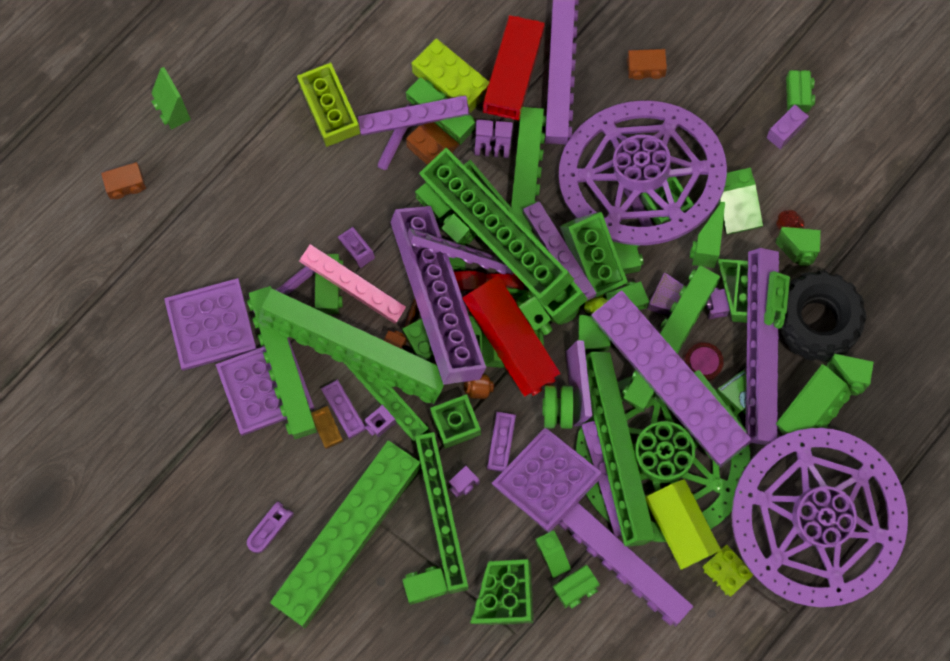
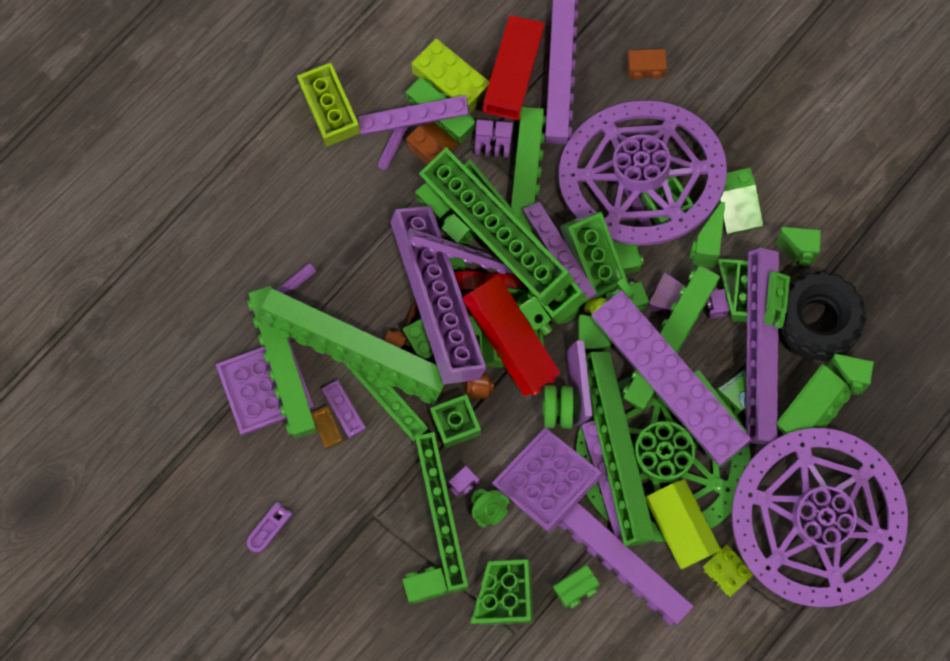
(123, 181): dark orange brick -> none
(169, 101): bright green slope -> none
(210, 324): medium lavender plate -> none
(327, 294): bright green brick -> none
(346, 534): bright green brick -> none
(352, 284): bright pink plate -> none
(356, 247): medium lavender slope -> none
(383, 416): medium lavender brick -> none
(489, 507): none -> bright green tile
(501, 441): medium lavender tile -> none
(553, 554): bright green slope -> none
(623, 285): none -> bright green tile
(706, 359): tile -> none
(787, 127): medium lavender brick -> none
(790, 219): clear red head -> none
(799, 90): bright green brick -> none

